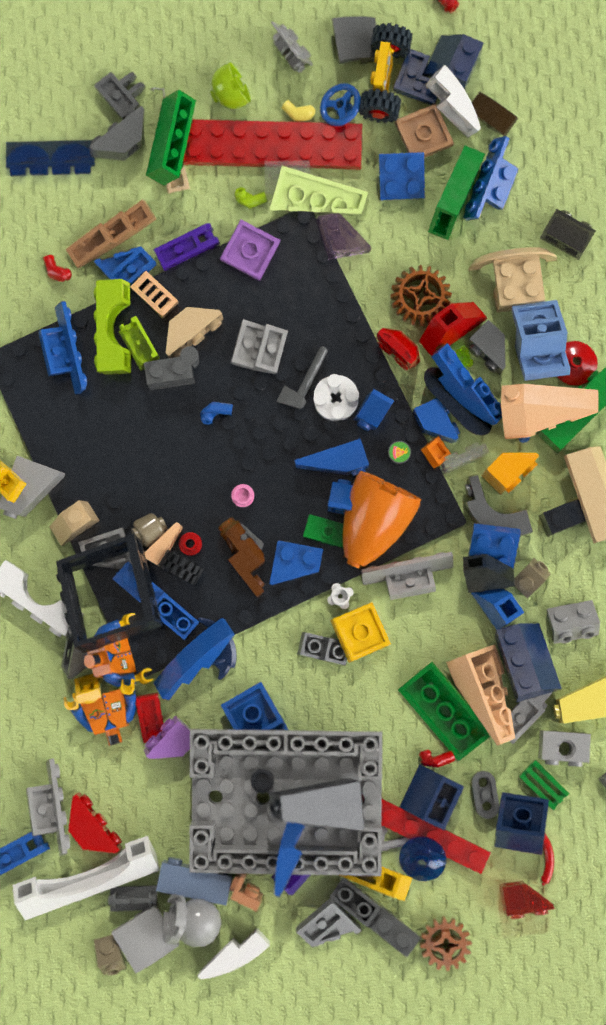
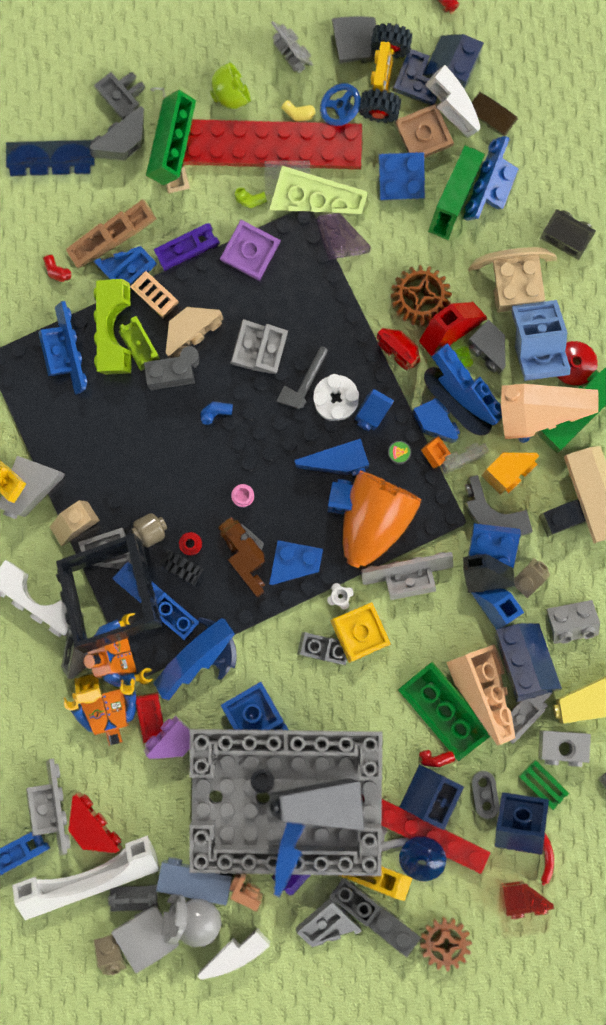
(166, 541): light nougat slope -> none
(324, 531): green plate -> none

